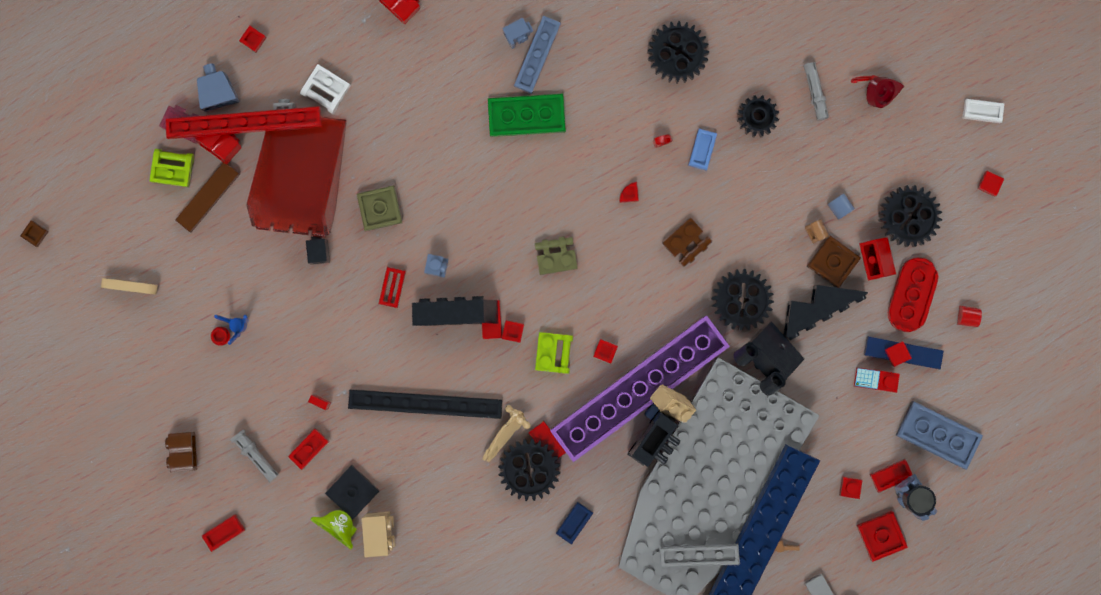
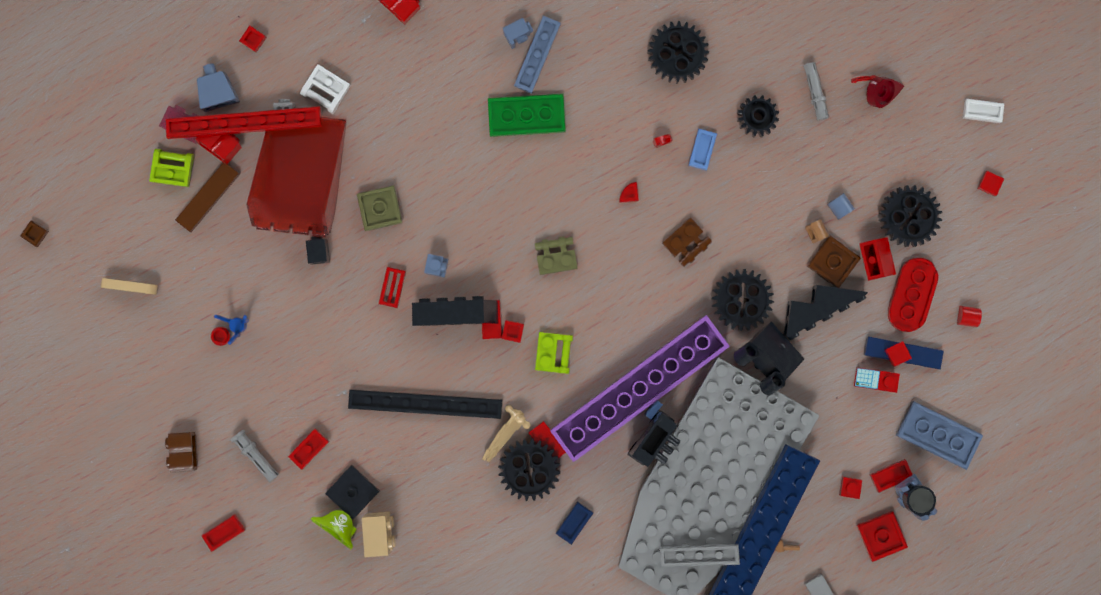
(319, 402): red tile -> none
(605, 351): red plate -> none
(673, 403): tan brick -> none

